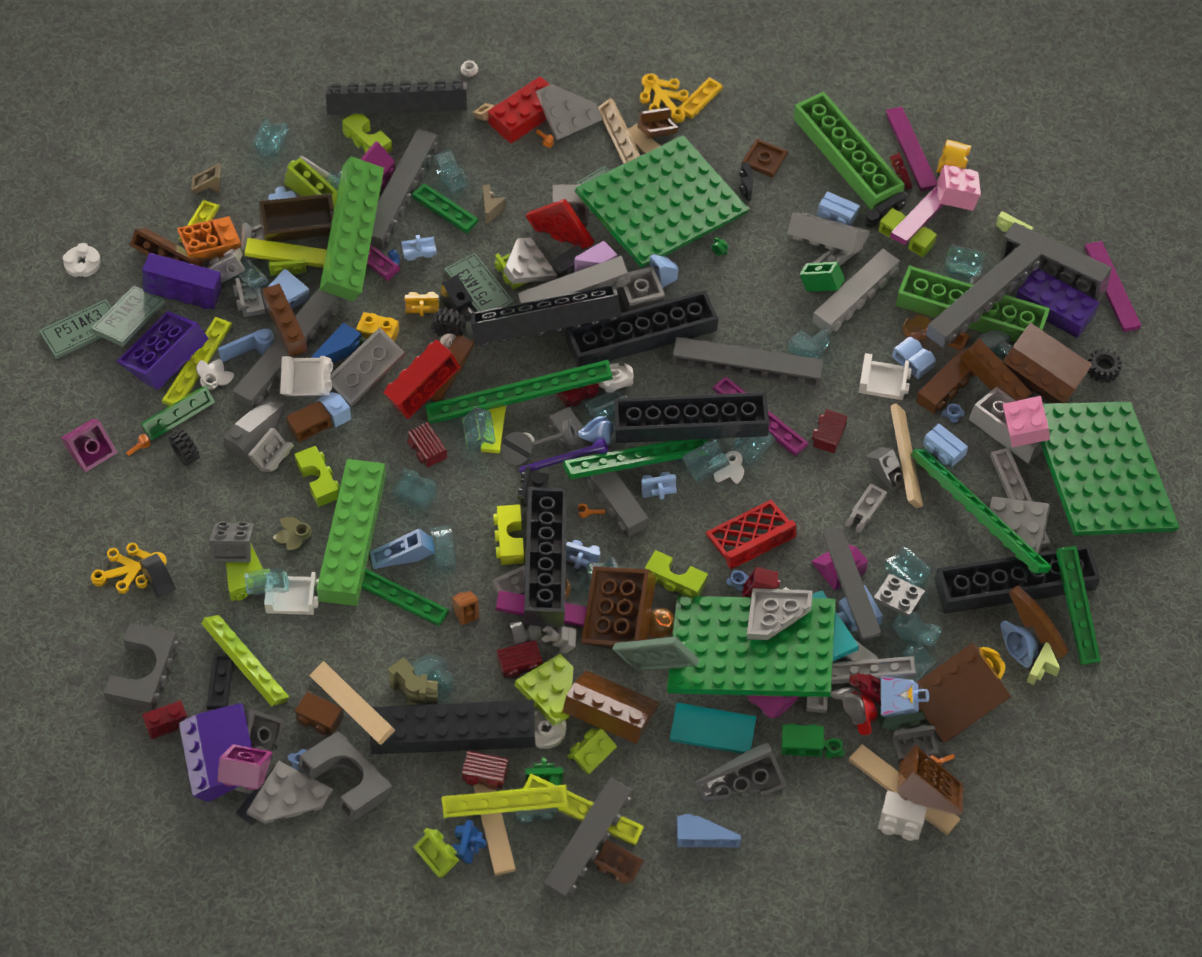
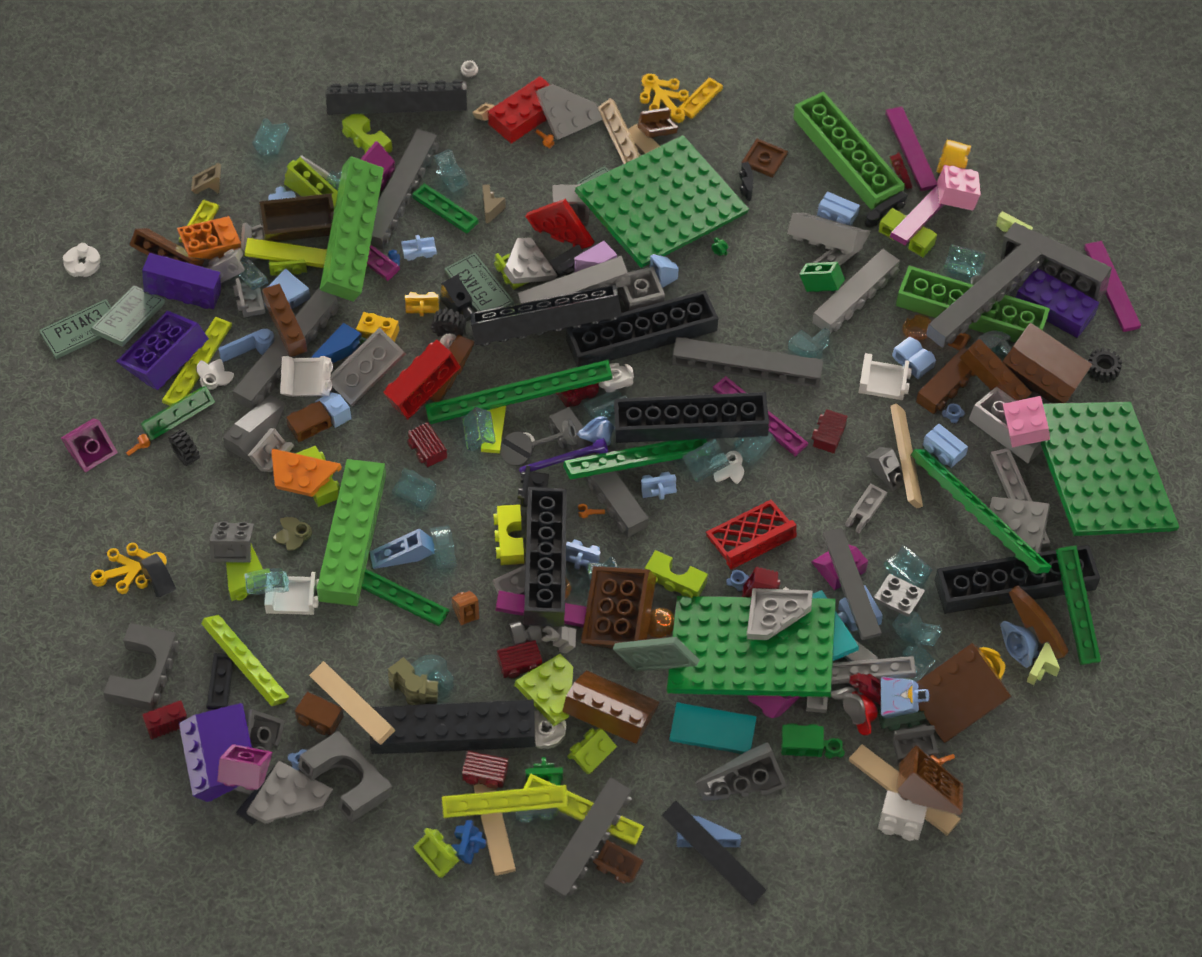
(301, 473): none -> orange wing
(713, 852): none -> black tile

